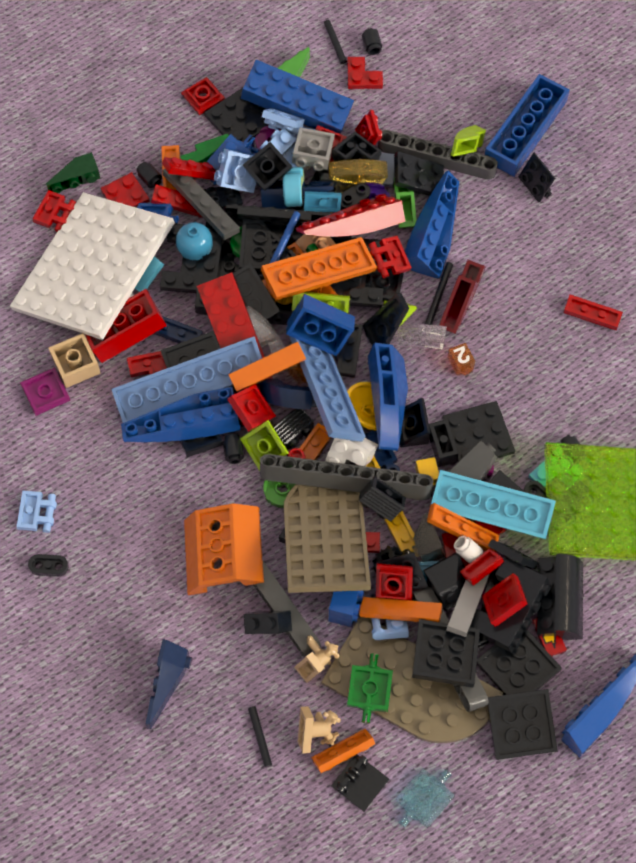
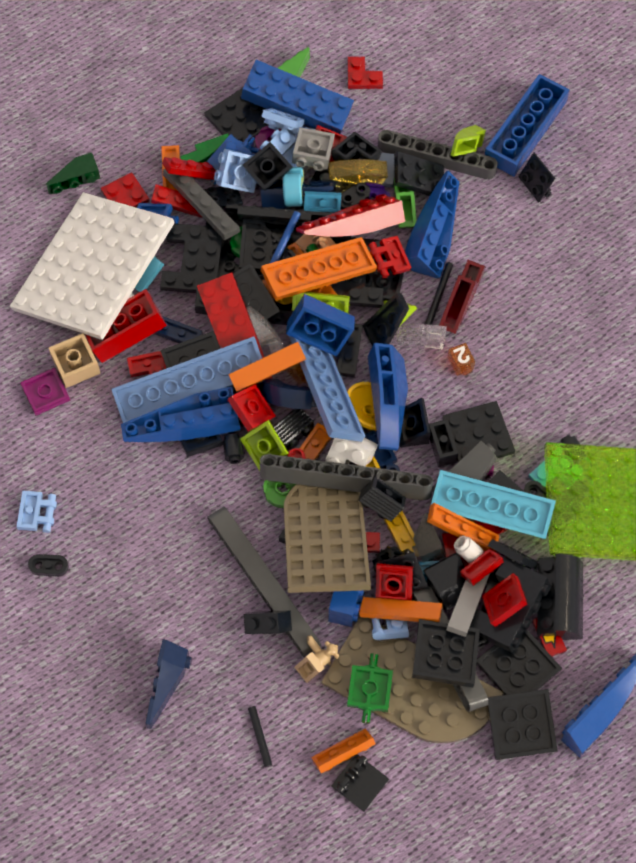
(49, 208): red plate -> none
(149, 174): black brick -> none
(194, 241): dark azure cylinder -> none
(202, 103): red piece -> none
(234, 543): orange slope -> none
(309, 728): tan piece -> none
(335, 42): black bar -> none
(369, 128): red piece -> none
(372, 41): black brick -> none
(425, 798): clear light blue plate -> none
(428, 467): yellow brick -> none
(593, 312): red plate -> none

